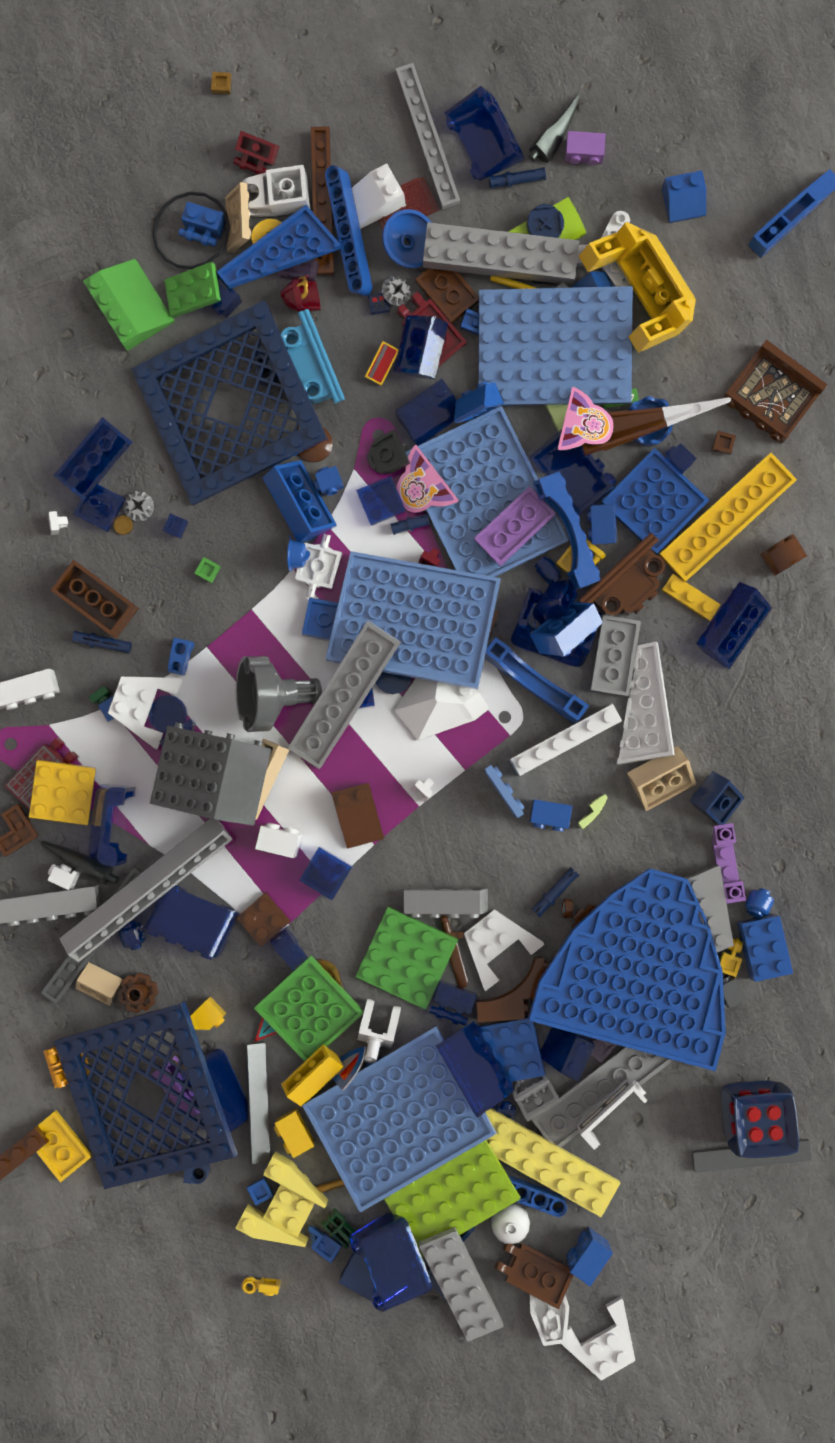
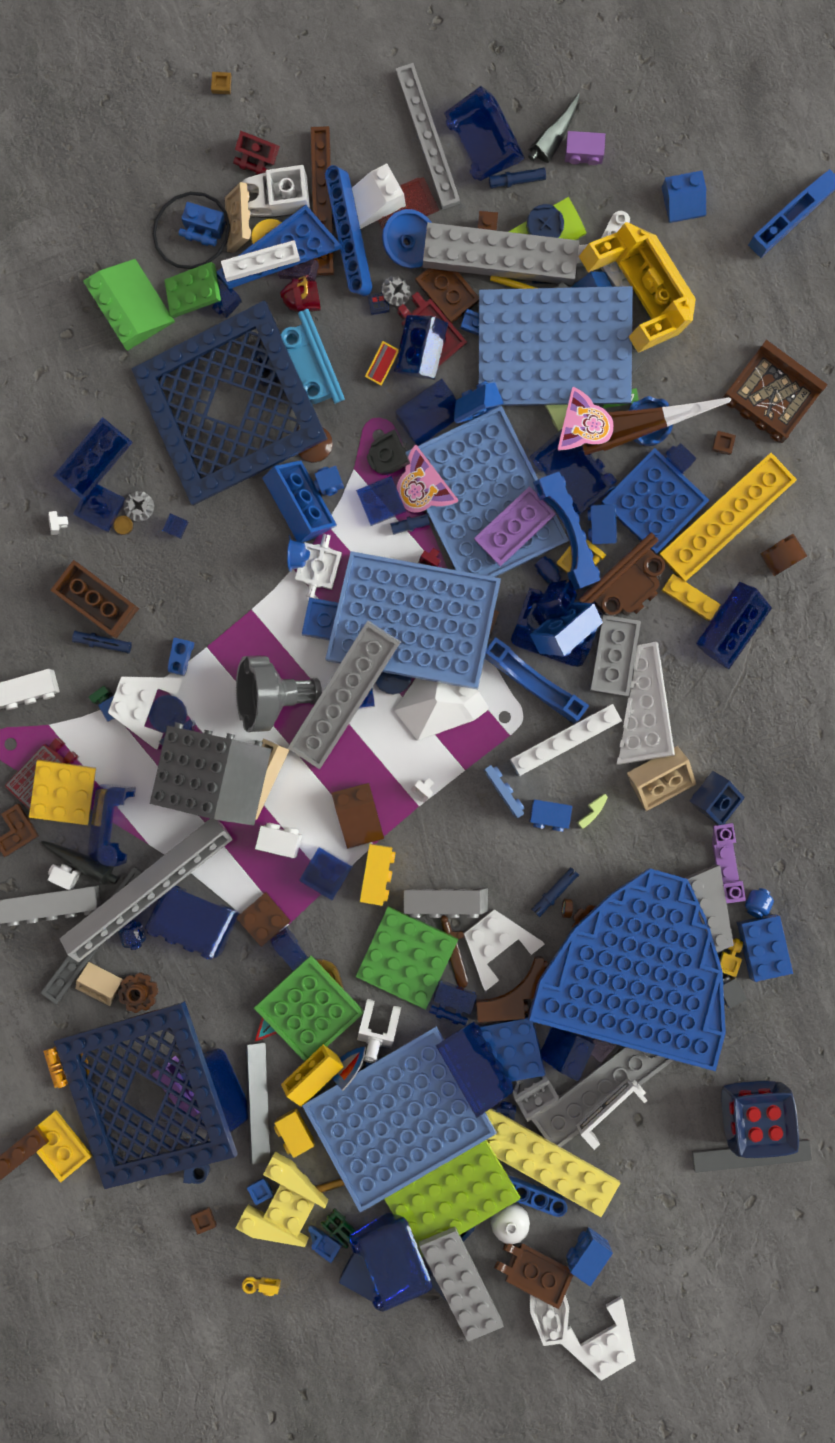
(203, 1220): none -> reddish brown plate
(207, 570): bright green plate -> none
(208, 1015): yellow slope -> none
(260, 260): none -> white plate
(377, 874): none -> yellow brick
(488, 220): none -> reddish brown brick

